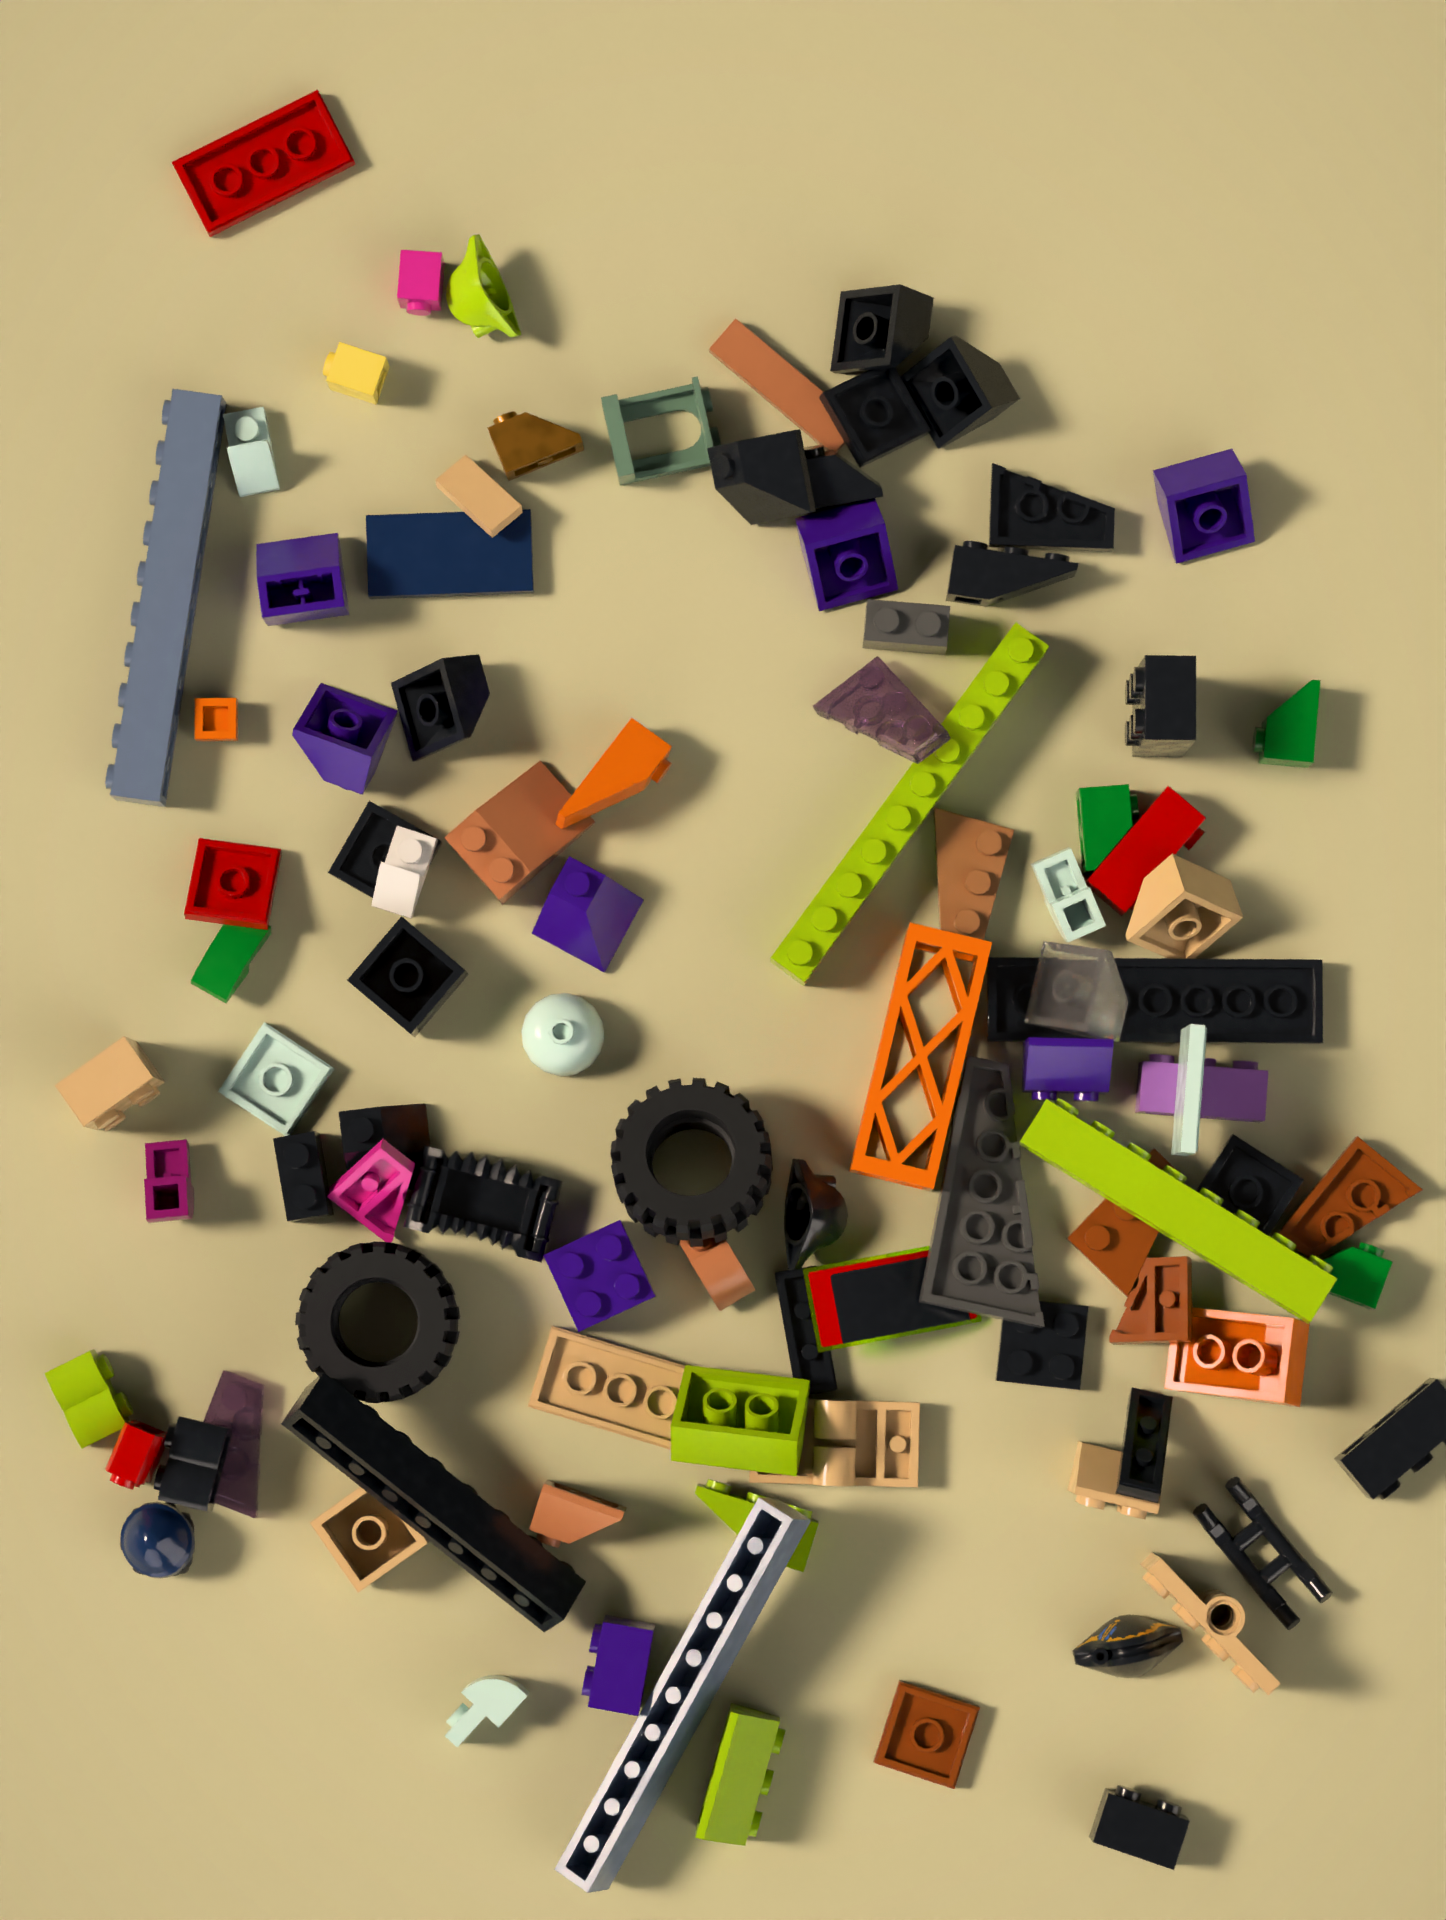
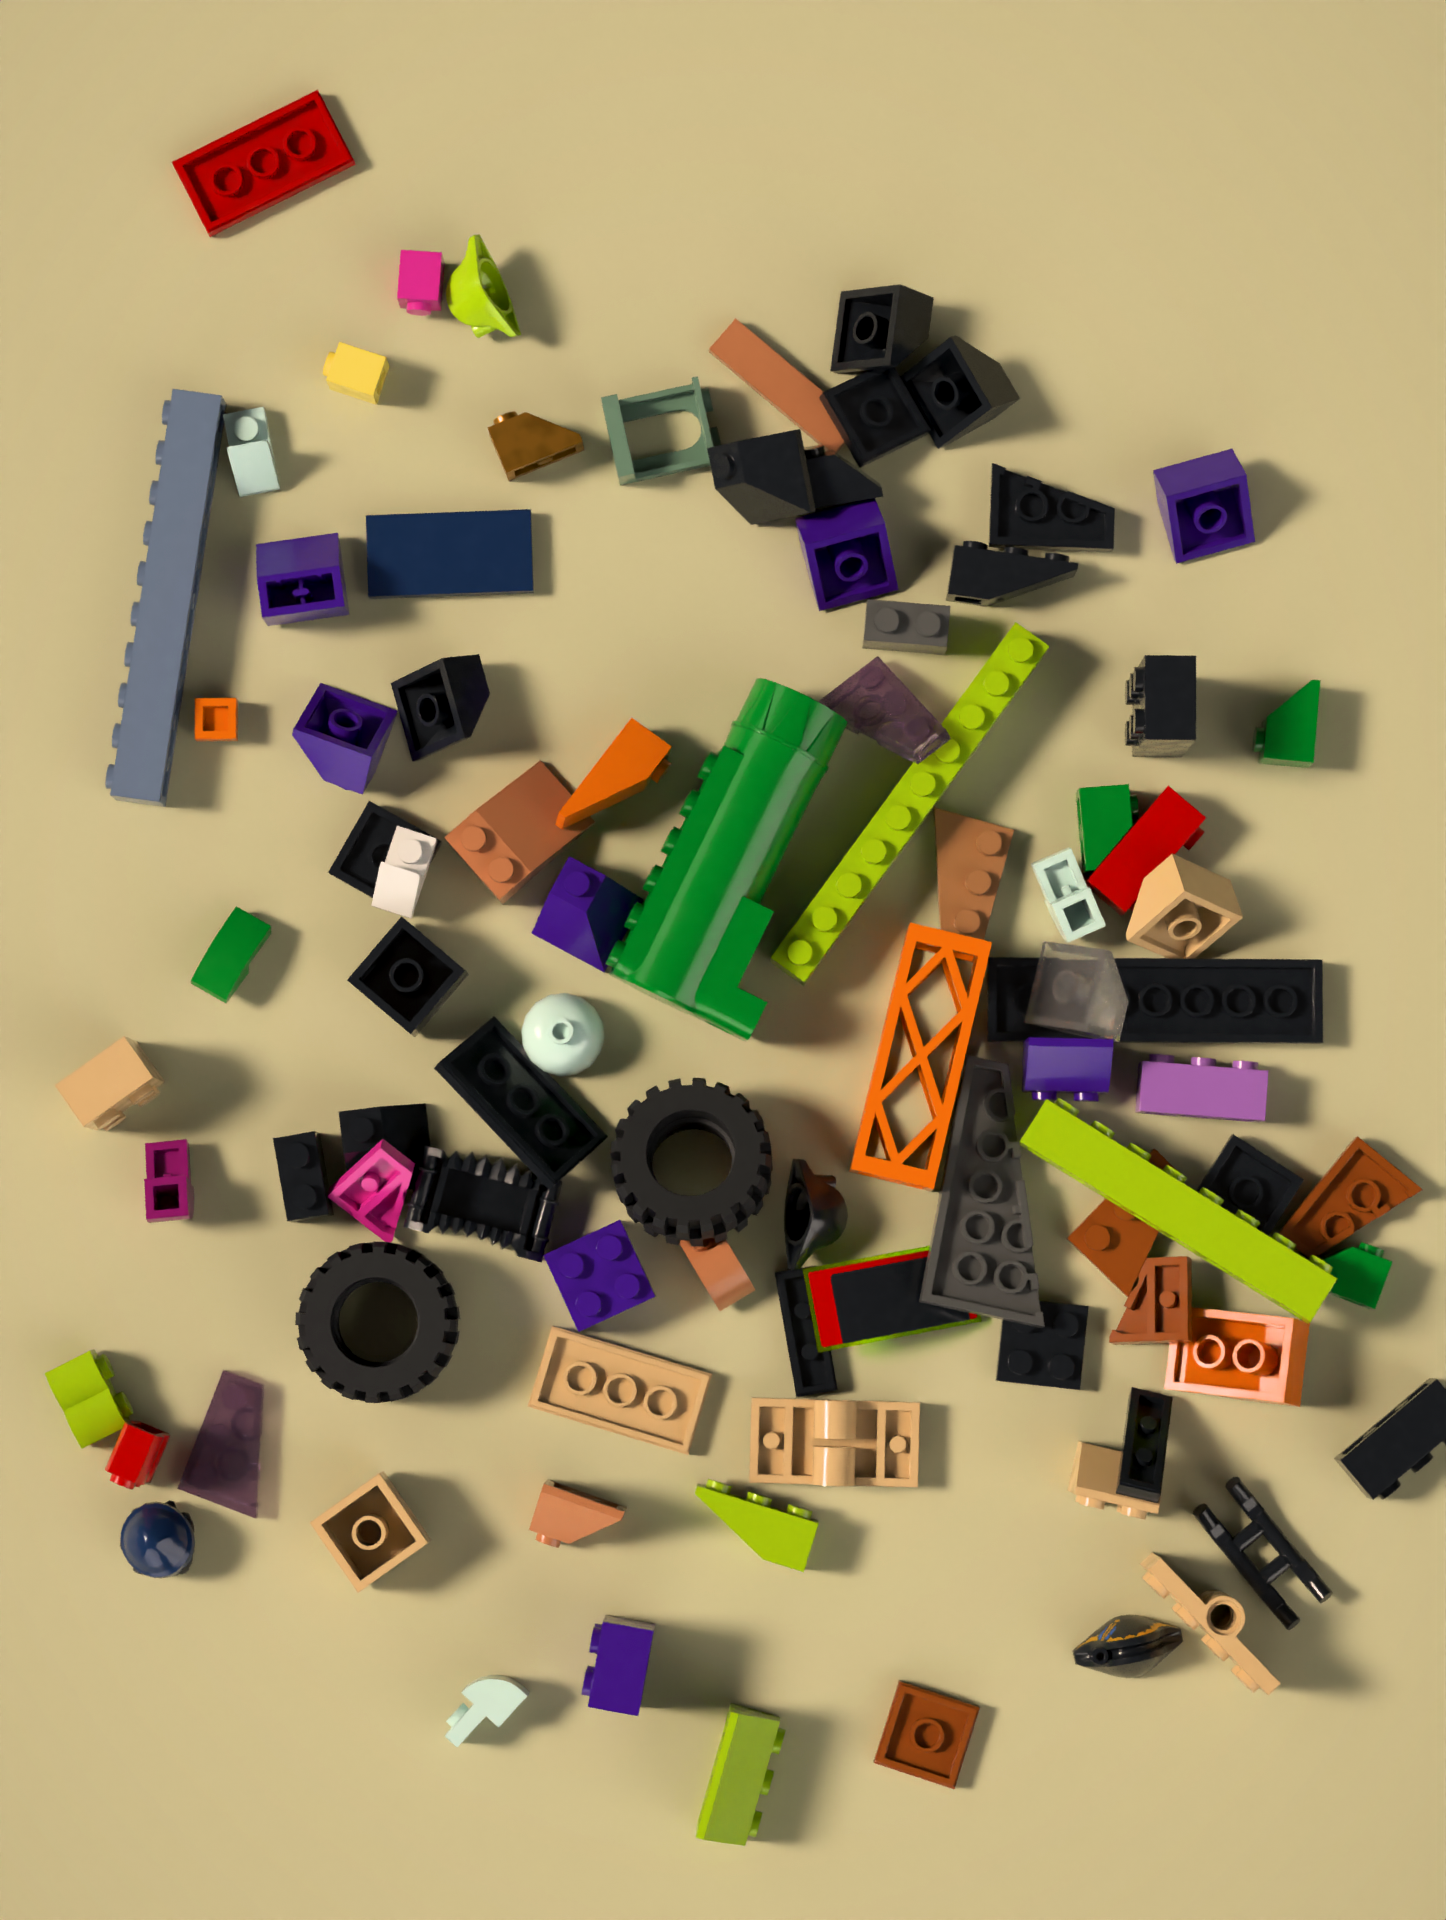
(193, 1463): black brick -> none
(233, 884): red tile -> none
(276, 1080): light aqua tile -> none
(434, 1502): black brick -> none
(479, 496): tan tile -> none
(521, 1103): none -> black tile
(682, 1694): sand blue brick -> none
(705, 900): none -> green piece
(740, 1420): lime slope -> none
(1140, 1827): black brick -> none
(1189, 1090): light aqua tile -> none

